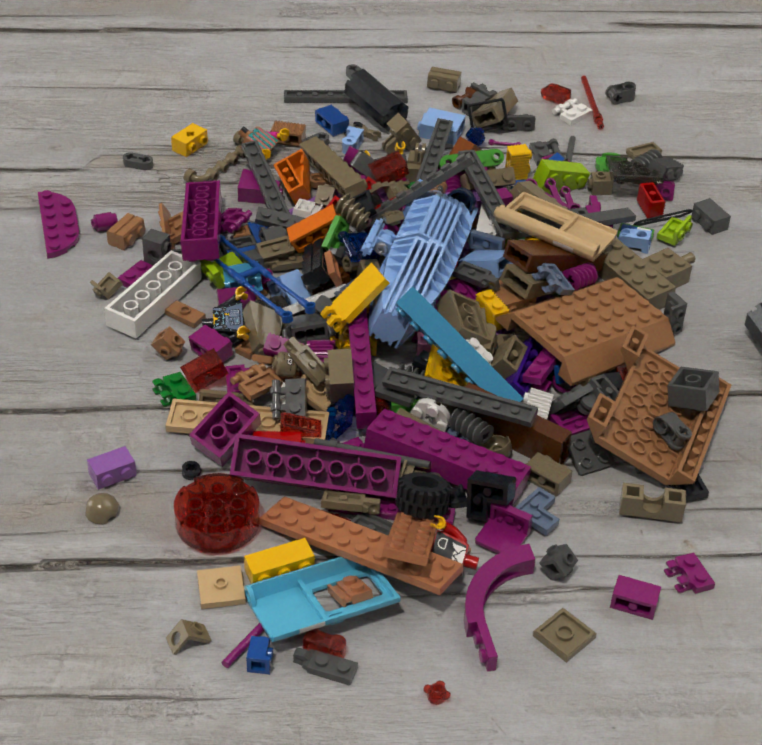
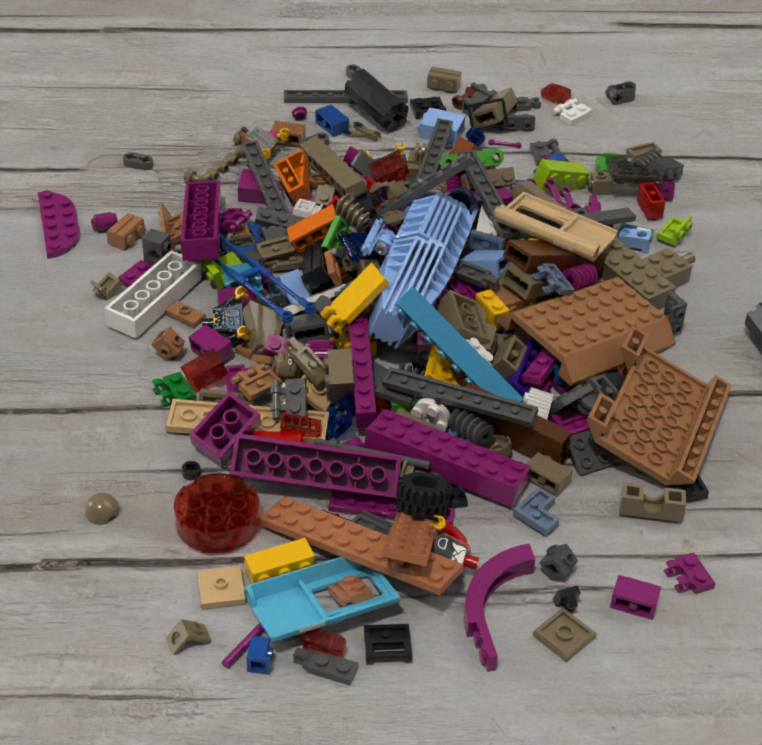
(111, 467): medium lavender brick -> none
(189, 140): yellow brick -> none
(299, 113): none -> magenta plate
(350, 502): dark tan hinge -> none
(353, 138): light blue leg -> none
(387, 637): none -> black plate
(400, 131): dark tan brick -> none
(421, 105): none -> black plate
(437, 697): clear red plate -> none
(485, 489): black brick -> none
(505, 528): magenta bracket -> none
(518, 158): yellow brick -> none
(526, 104): none -> dark grey plate
(567, 598): none -> black tile
(570, 149): dark grey bar -> none
(597, 117): clear red bar -> none
(638, 223): black piece -> none
(672, 428): dark grey piece -> none
(693, 388): dark grey brick -> none
(711, 216): dark grey brick -> none

